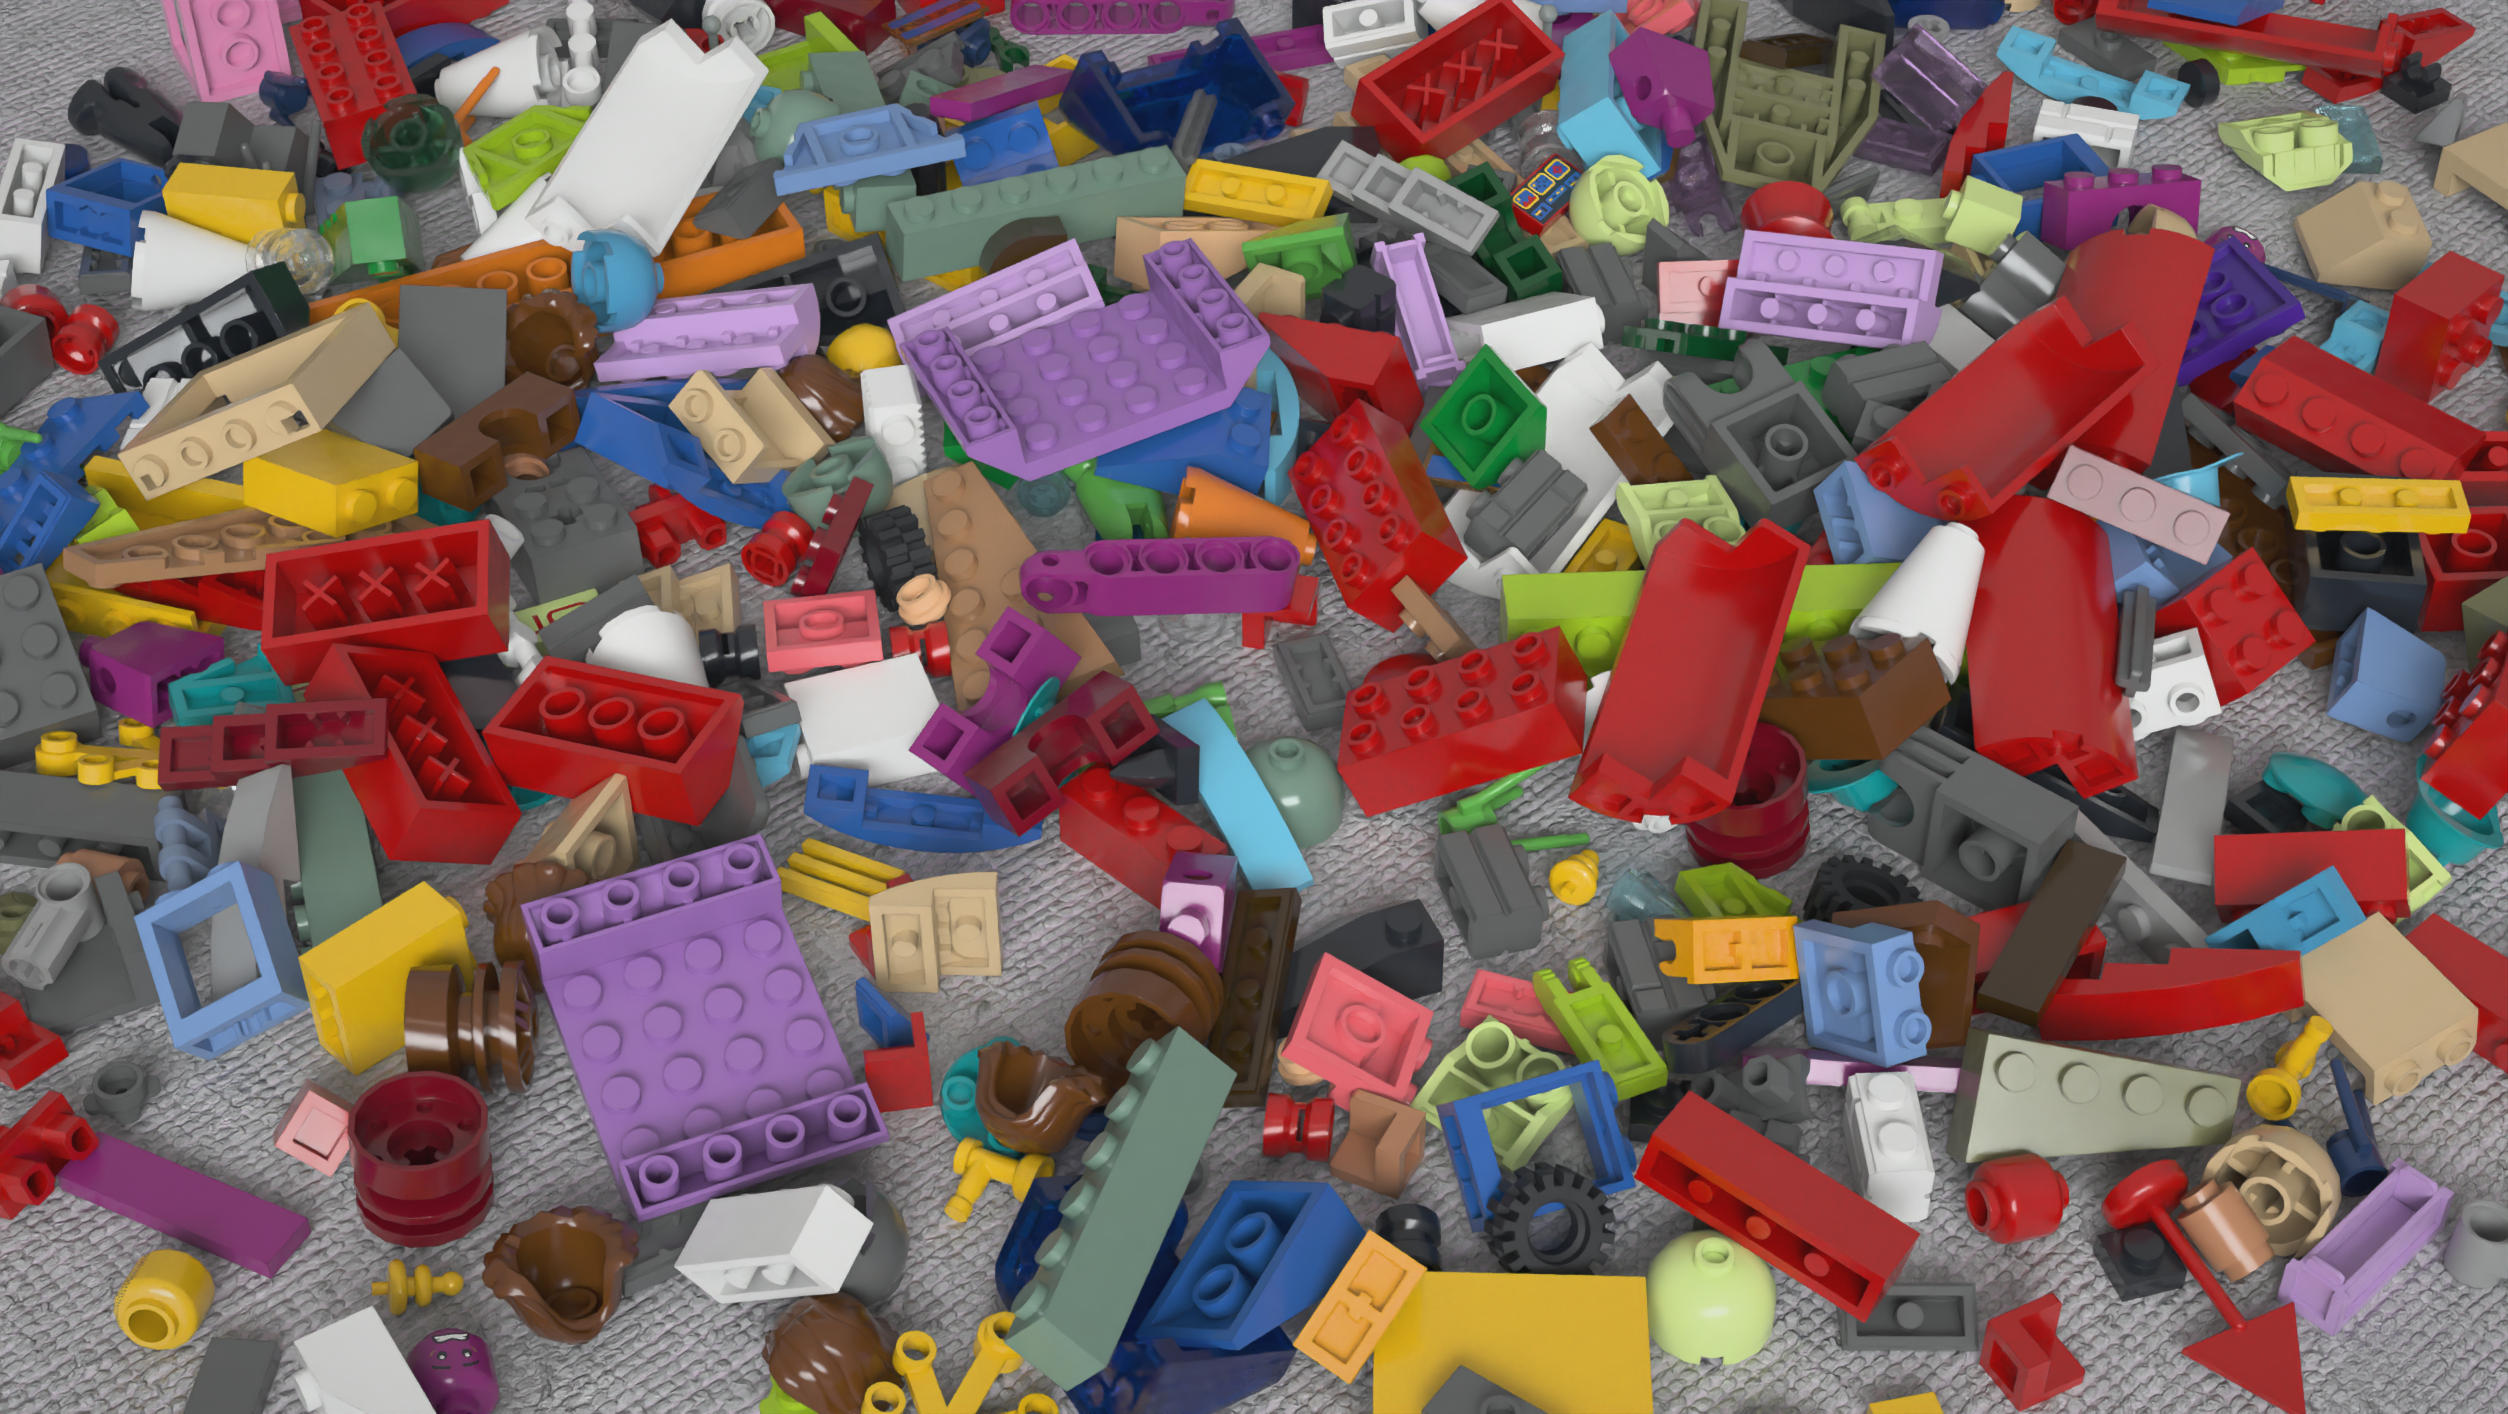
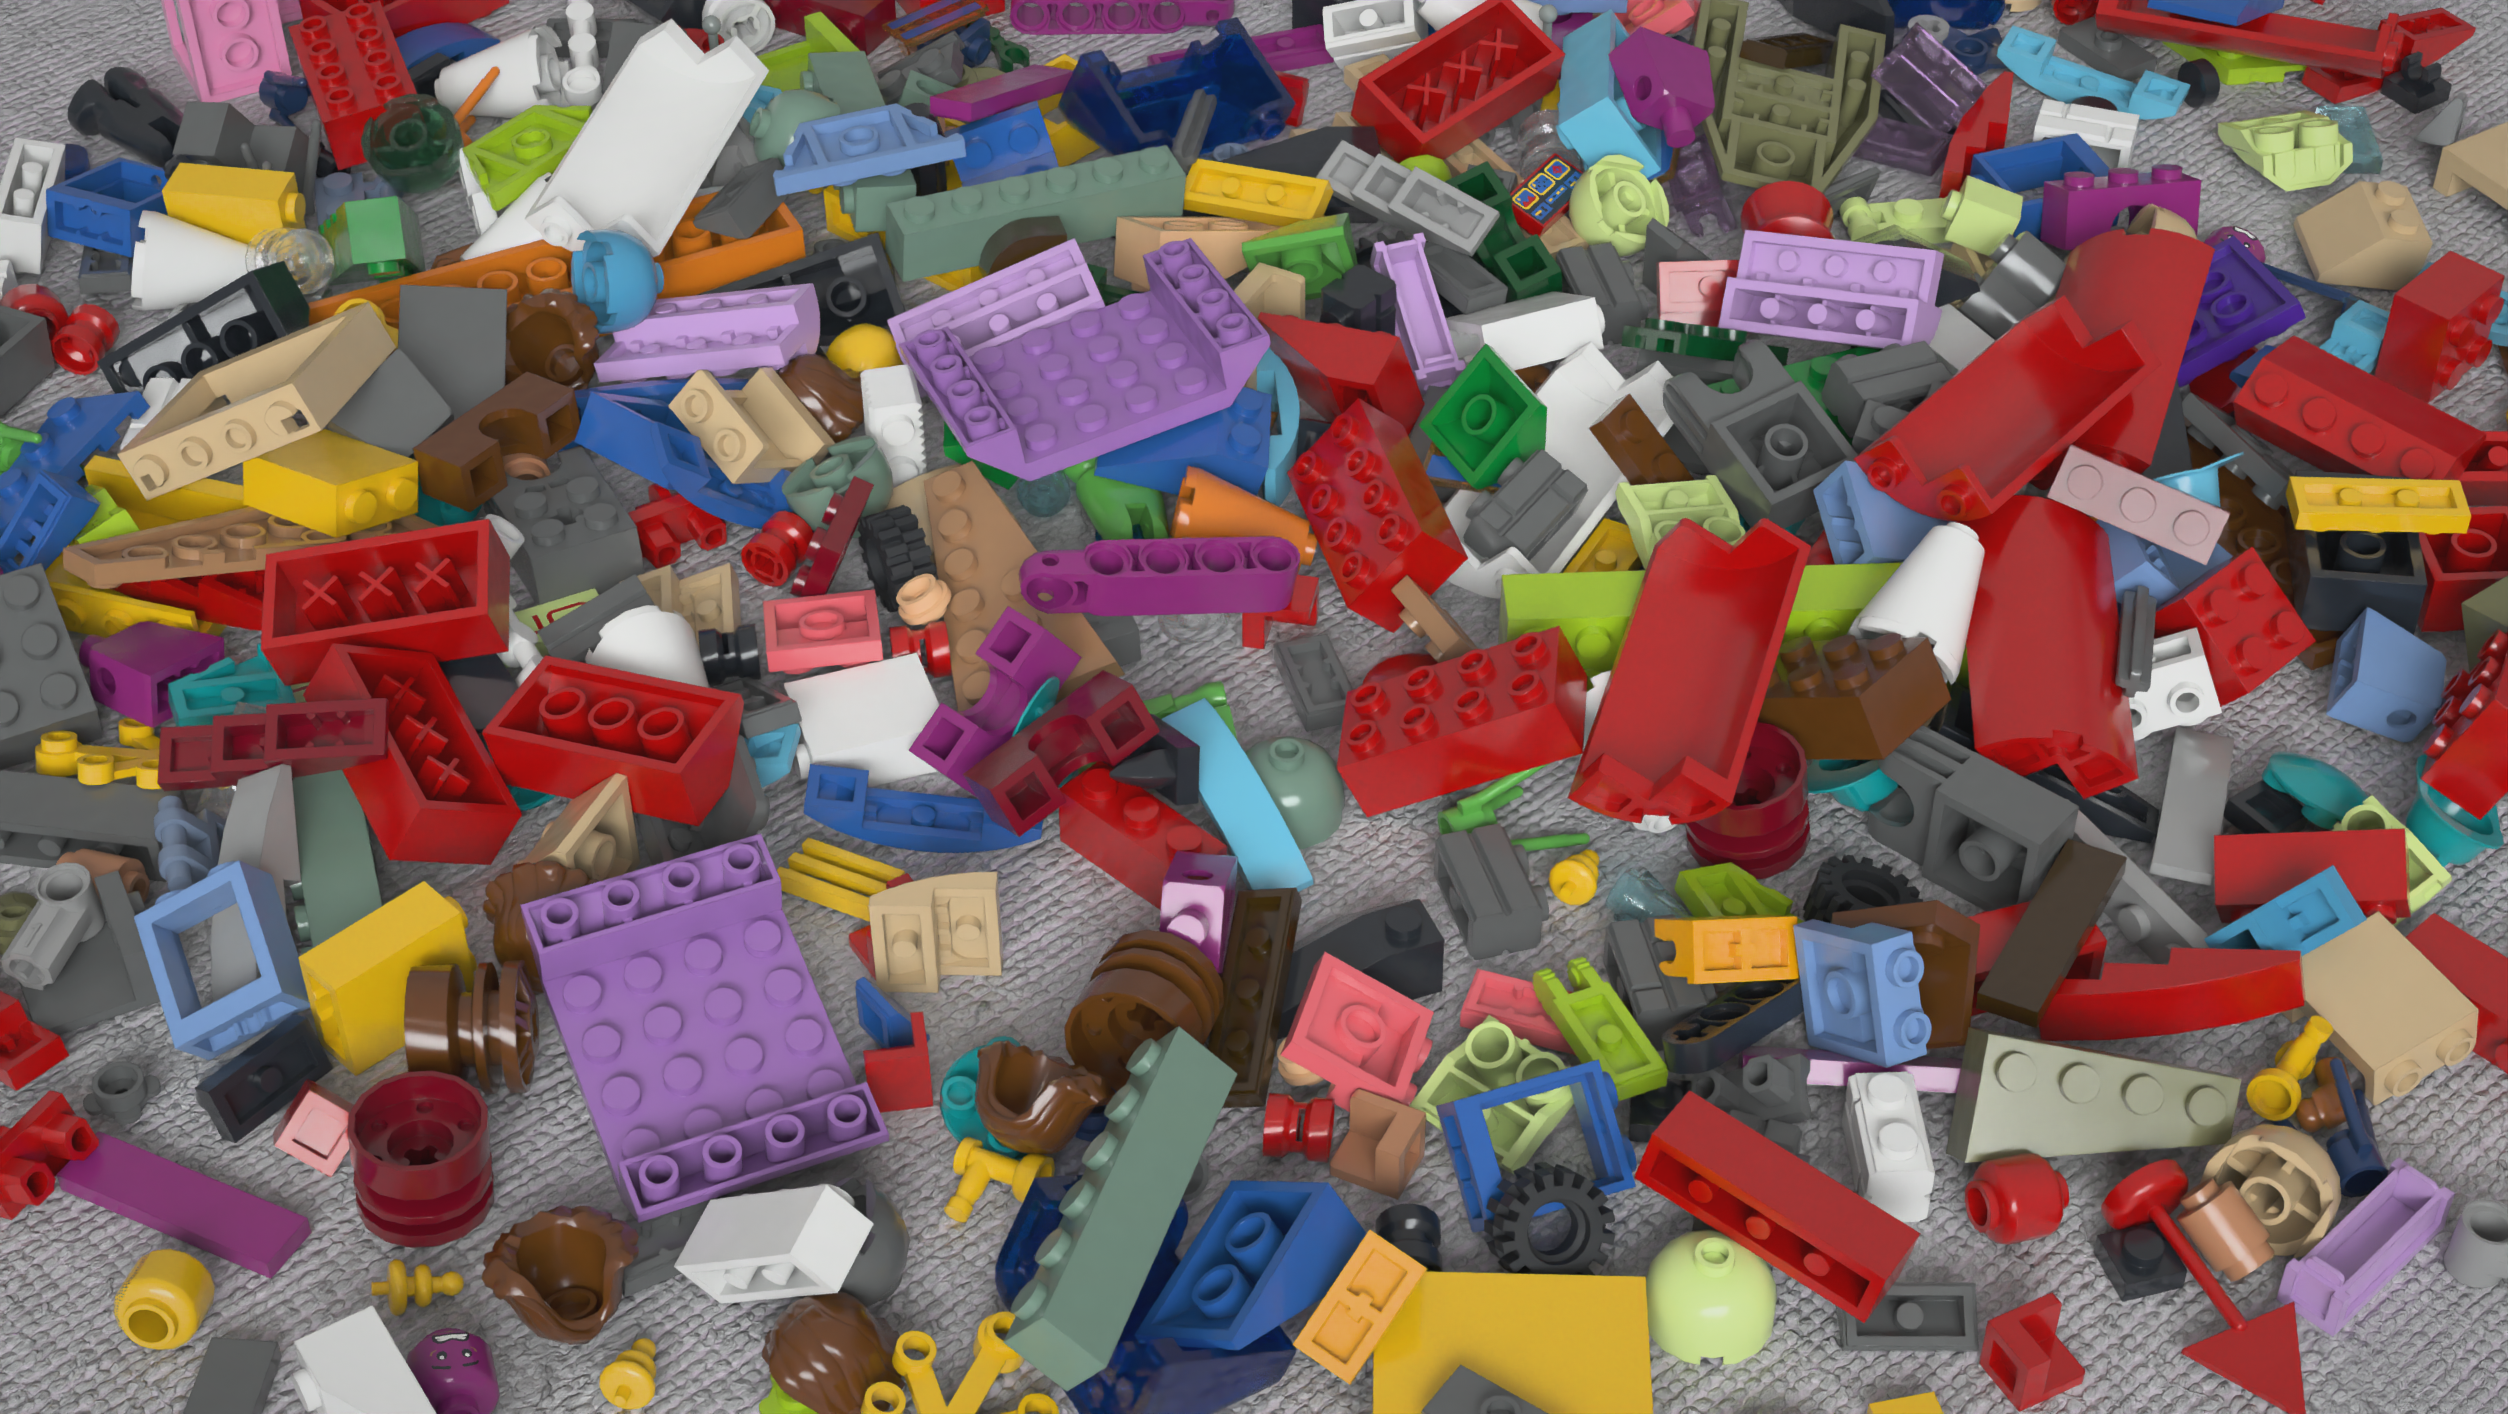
(263, 1078): none -> black tile
(631, 1376): none -> yellow hair
(1976, 50): none -> dark blue plate
(2324, 1105): none -> dark orange arm

